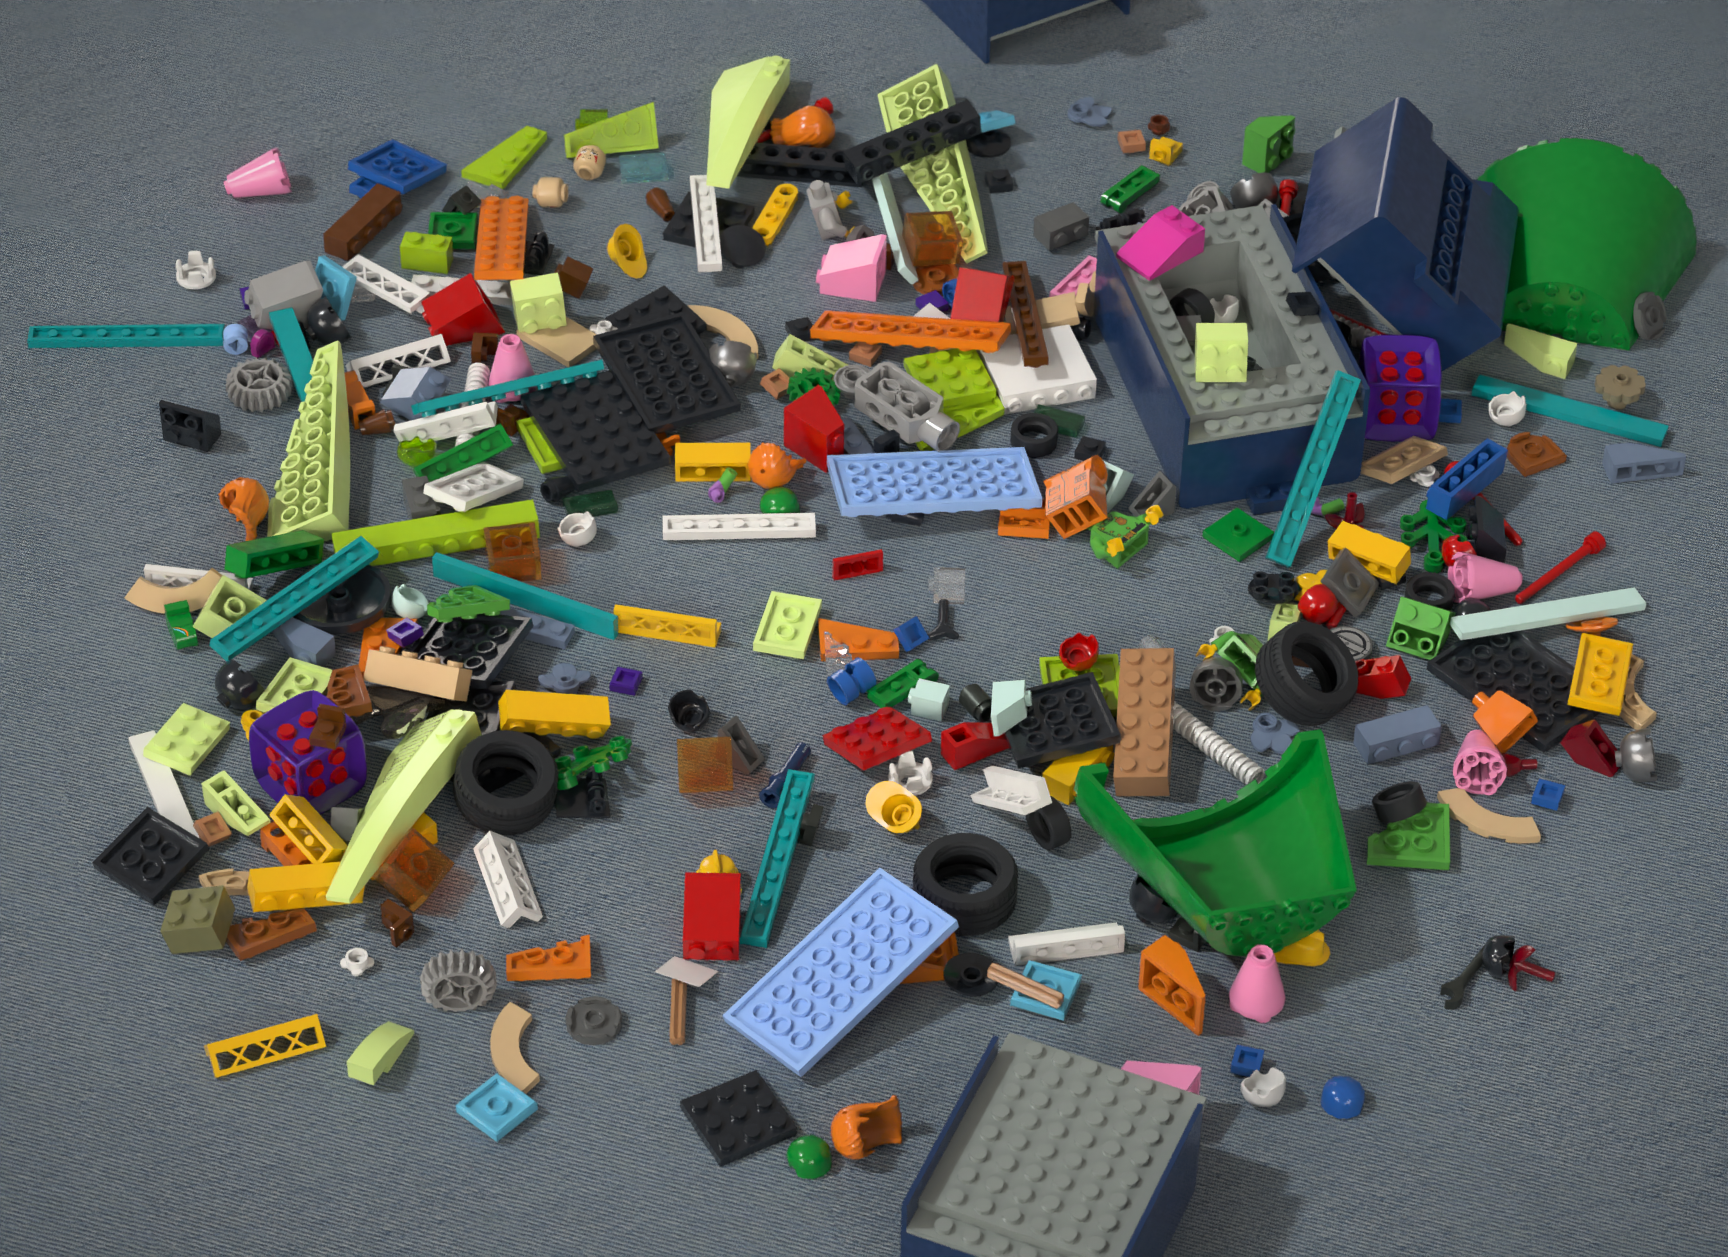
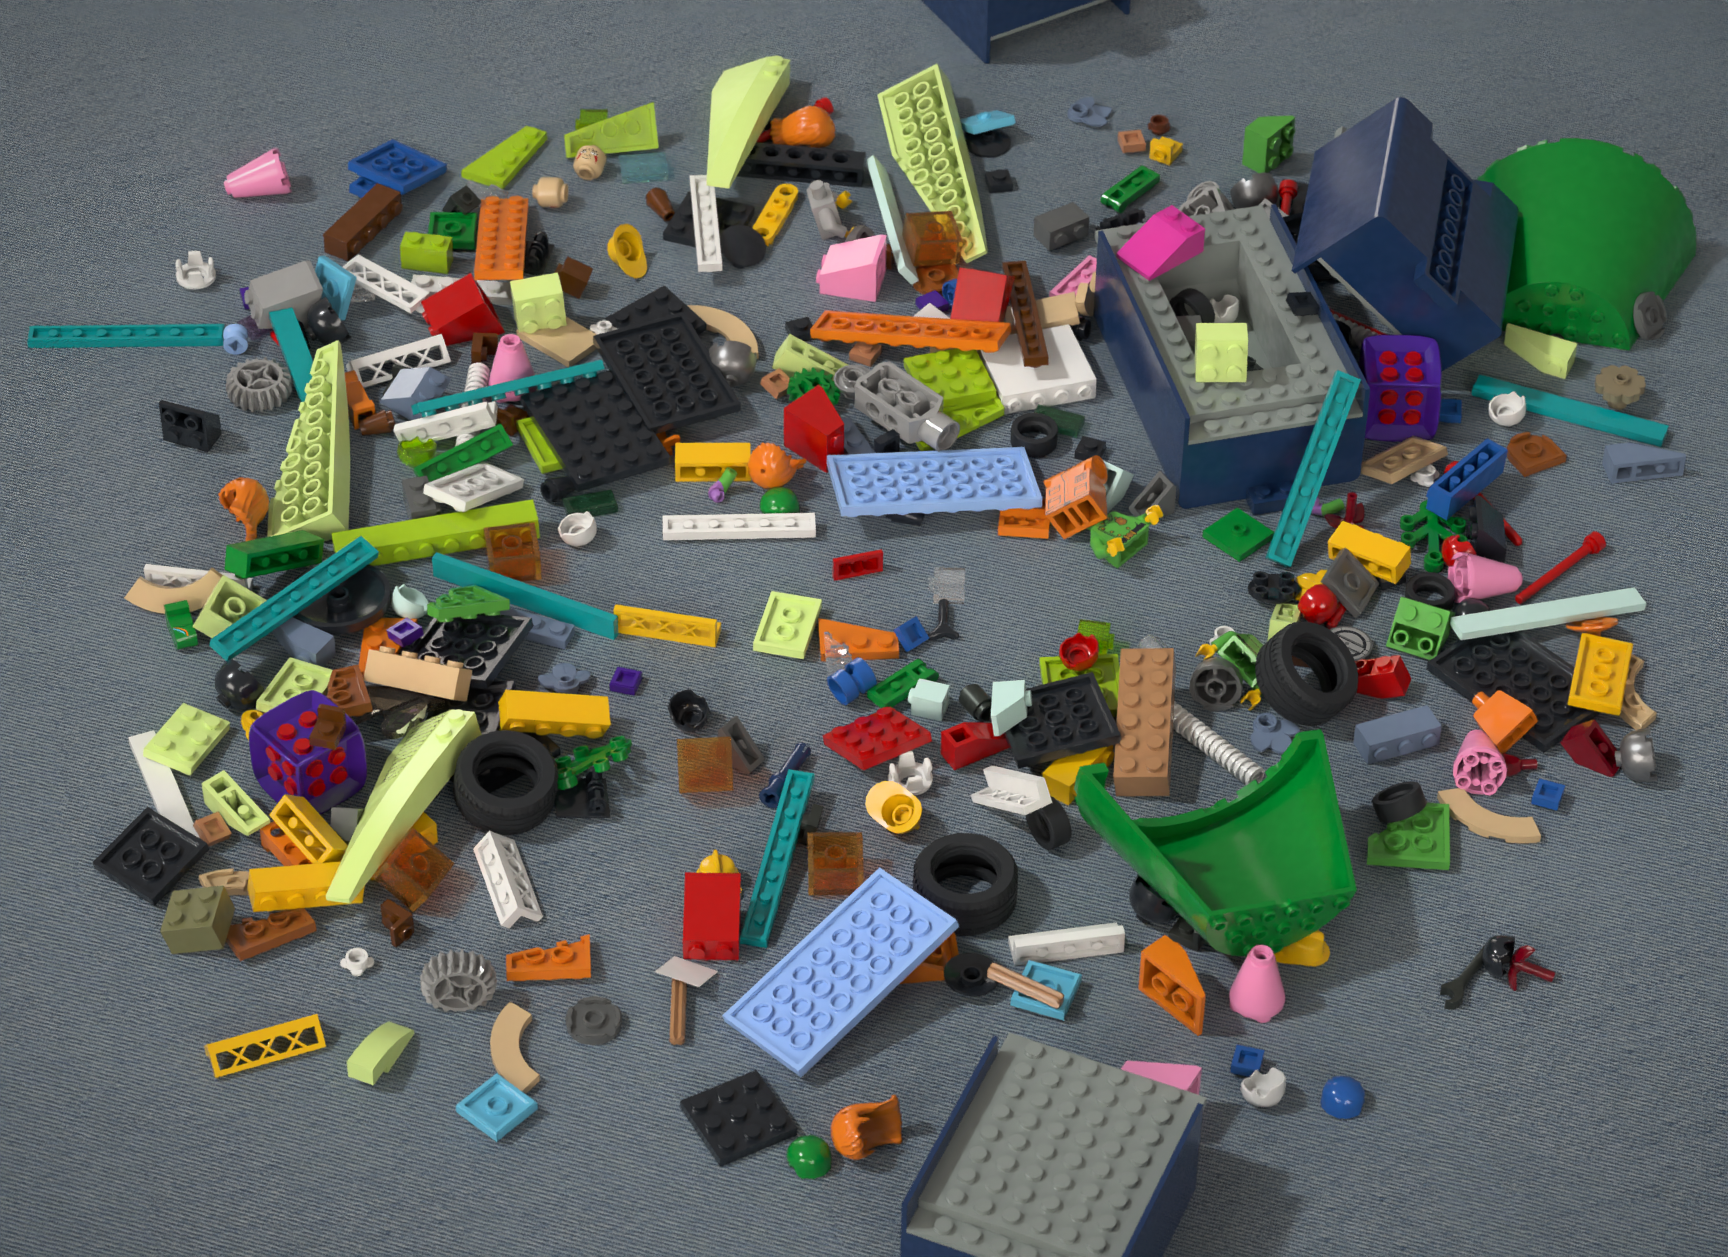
(262, 343): magenta tile -> none
(834, 863): none -> clear orange brick
(912, 142): black brick -> none
(1101, 631): none -> clear neon green brick

